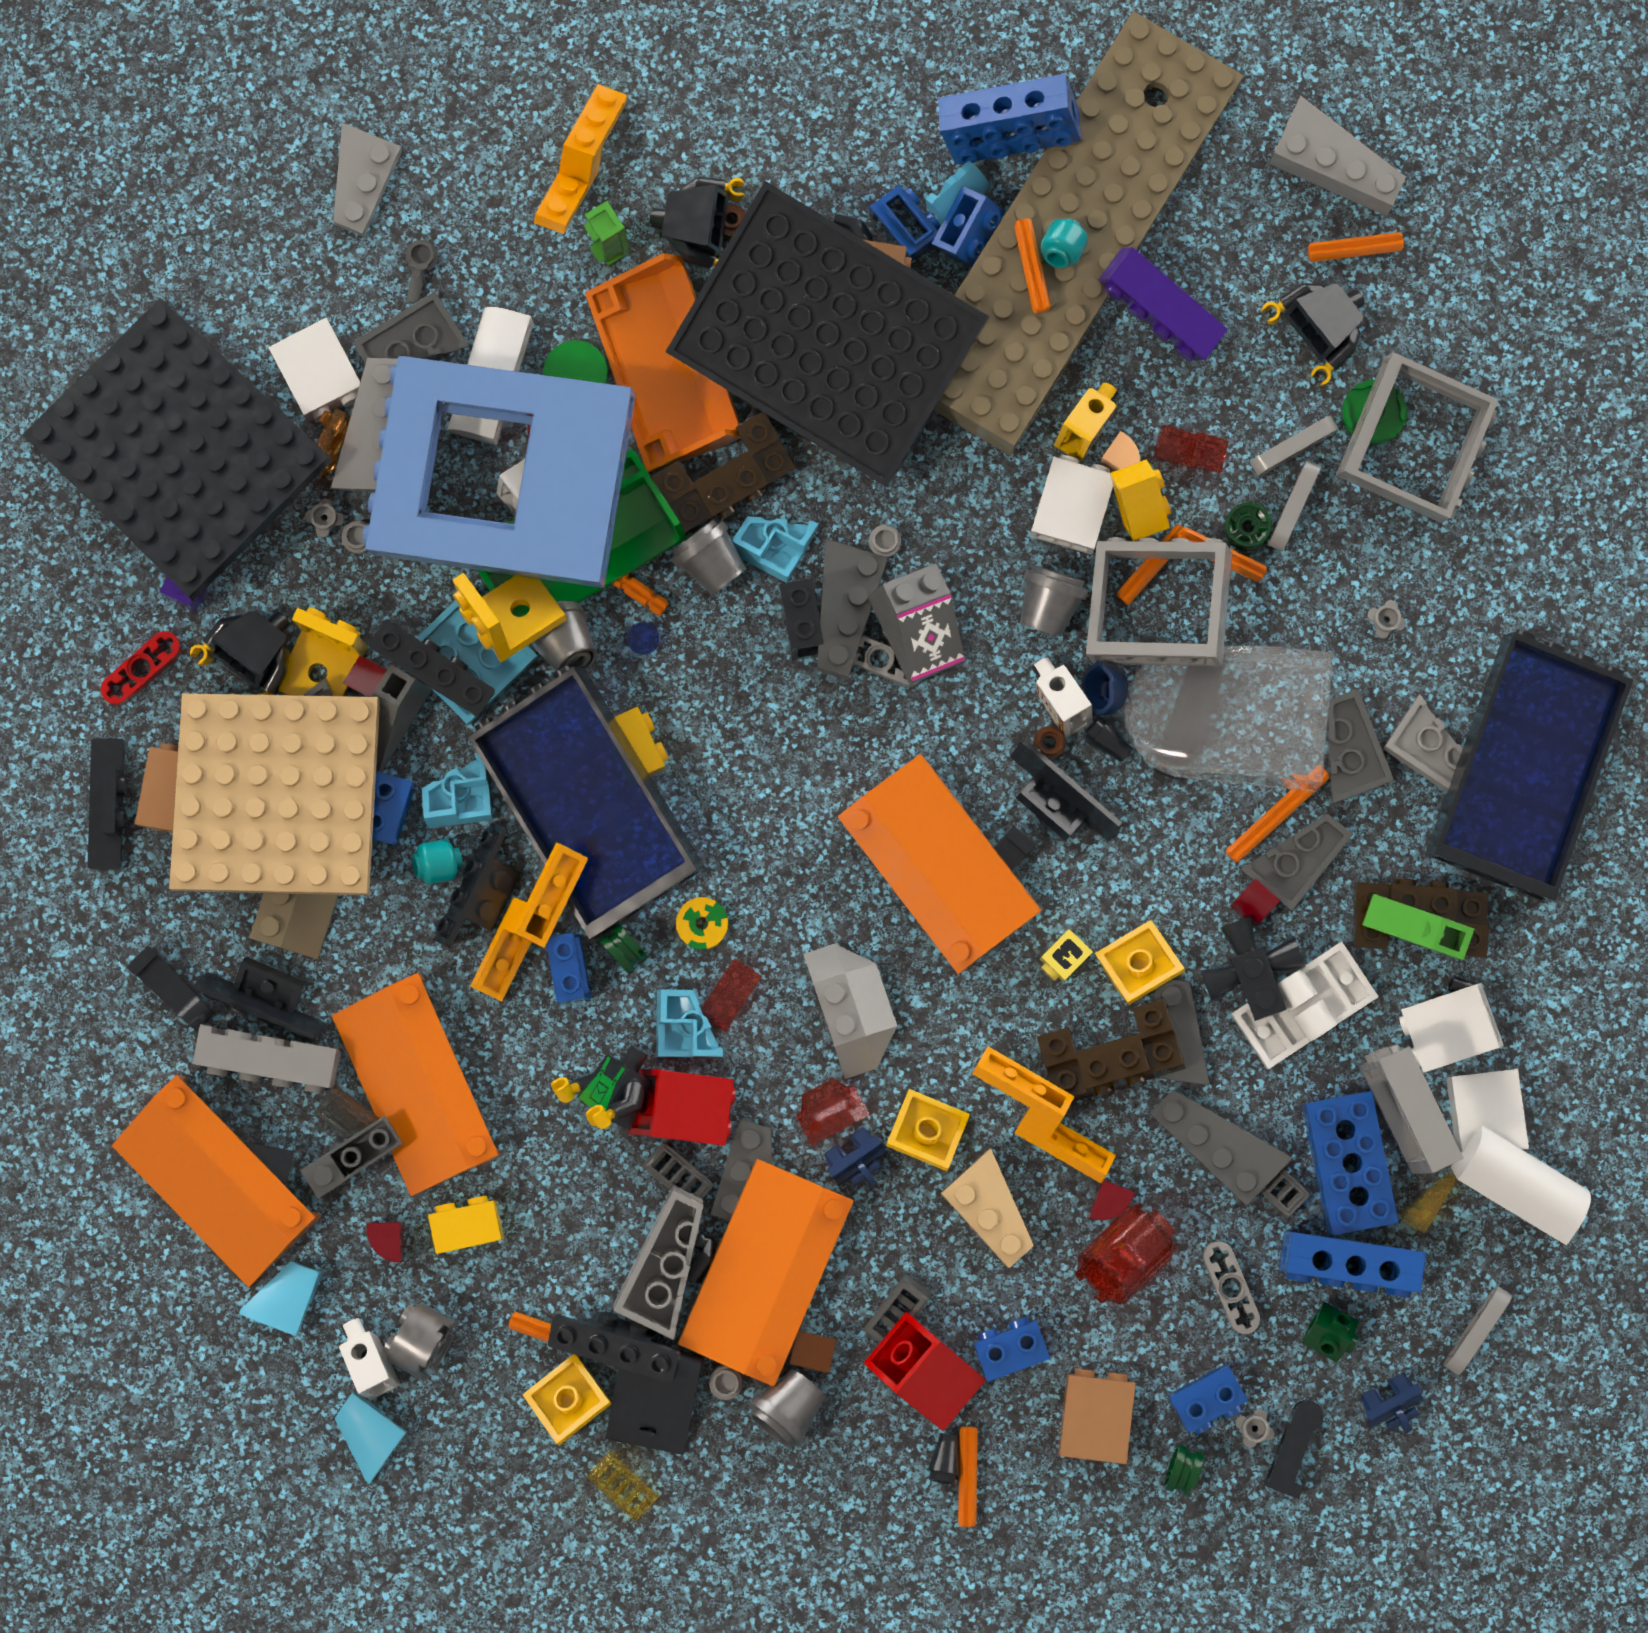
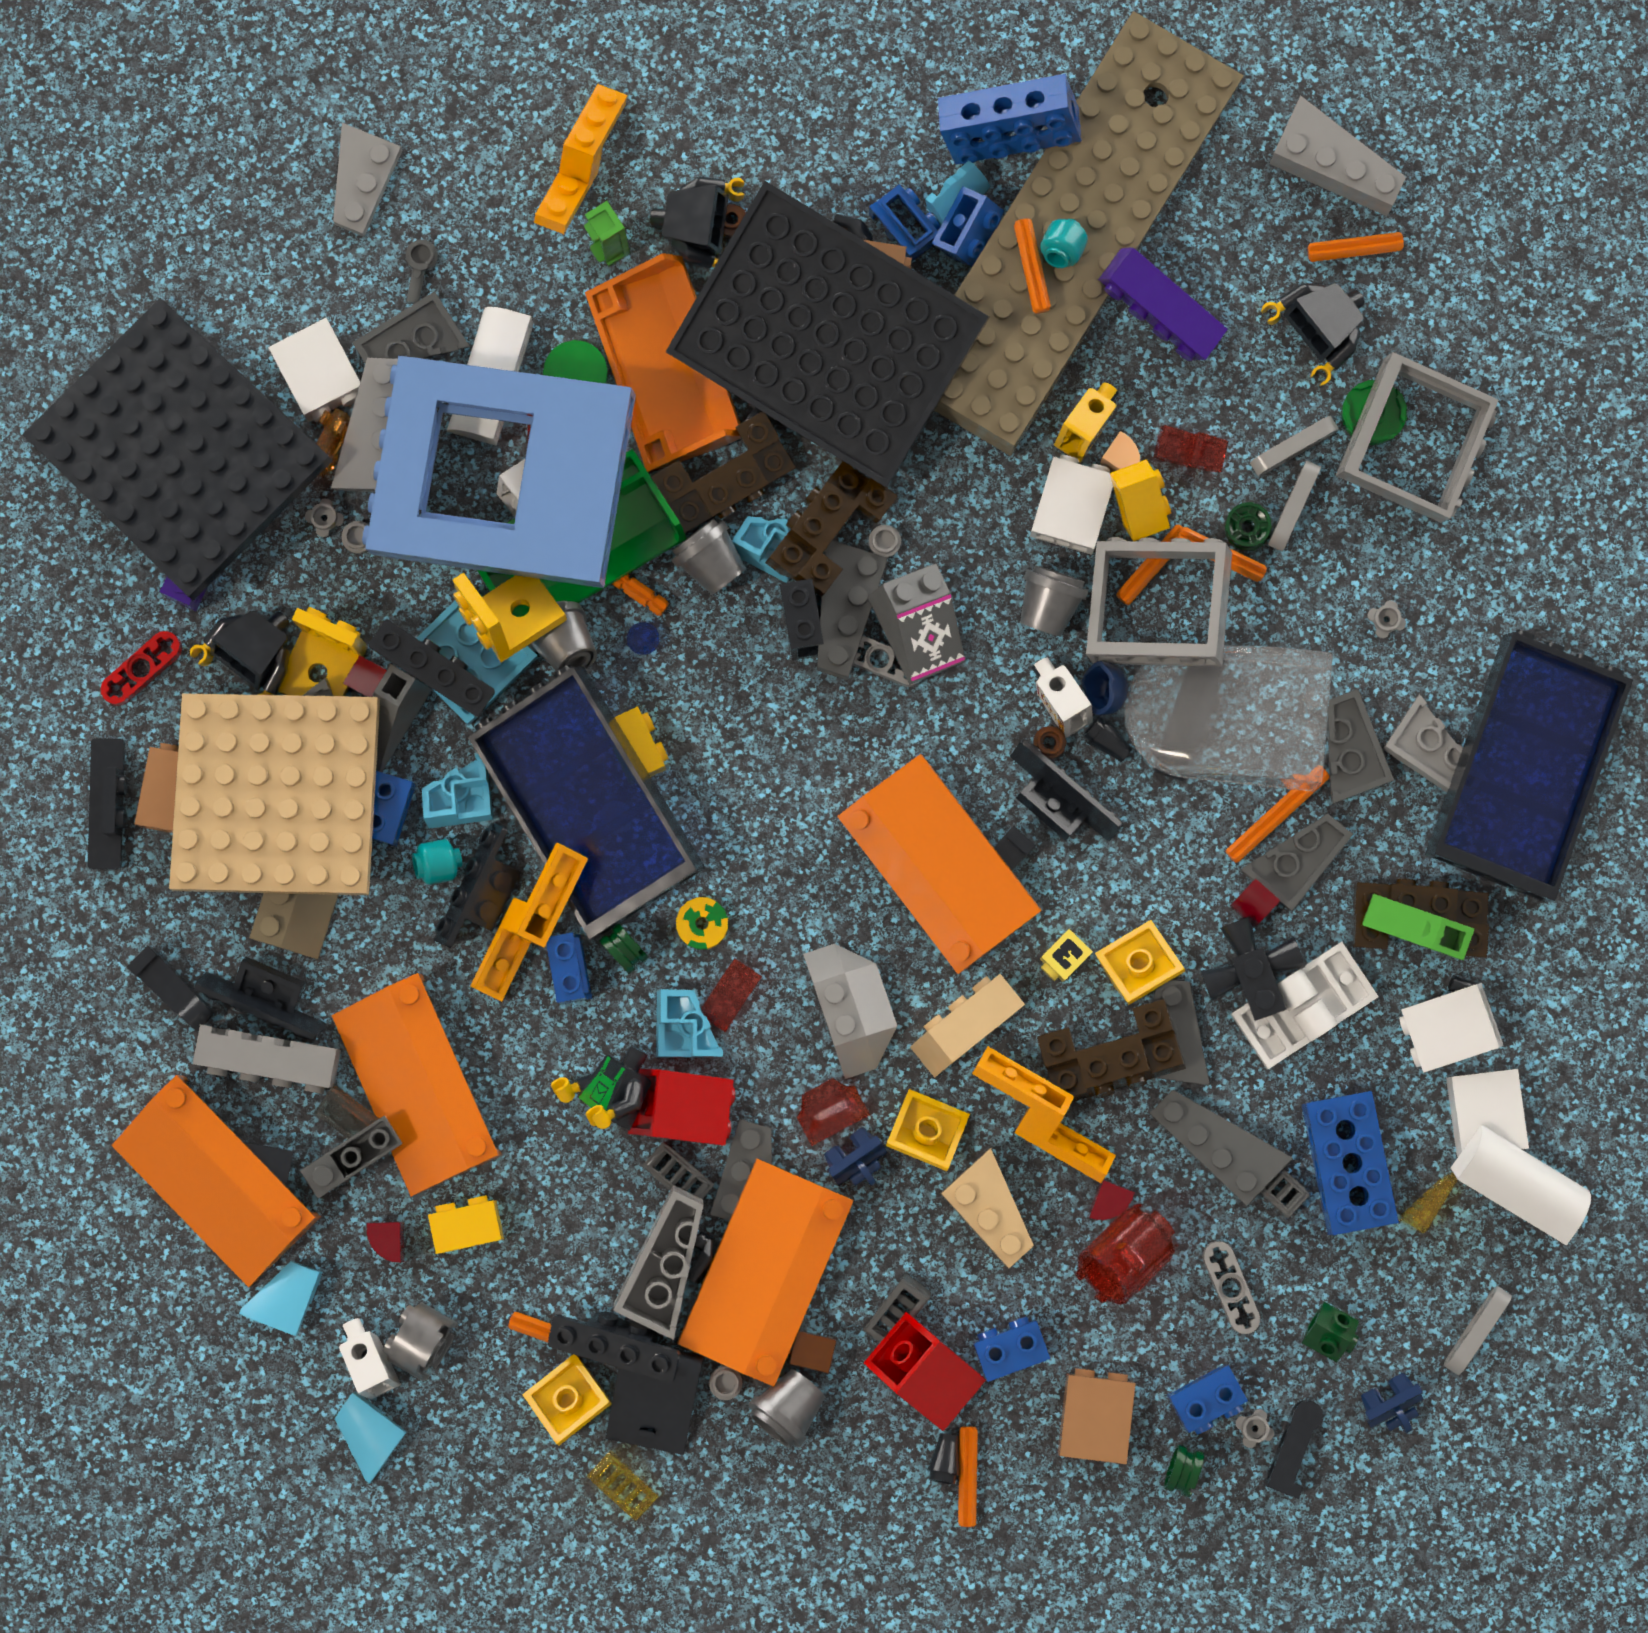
(829, 508): none -> dark brown bracket
(966, 1024): none -> tan wedge
(1405, 1265): blue brick -> none
(1410, 1110): light grey window -> none

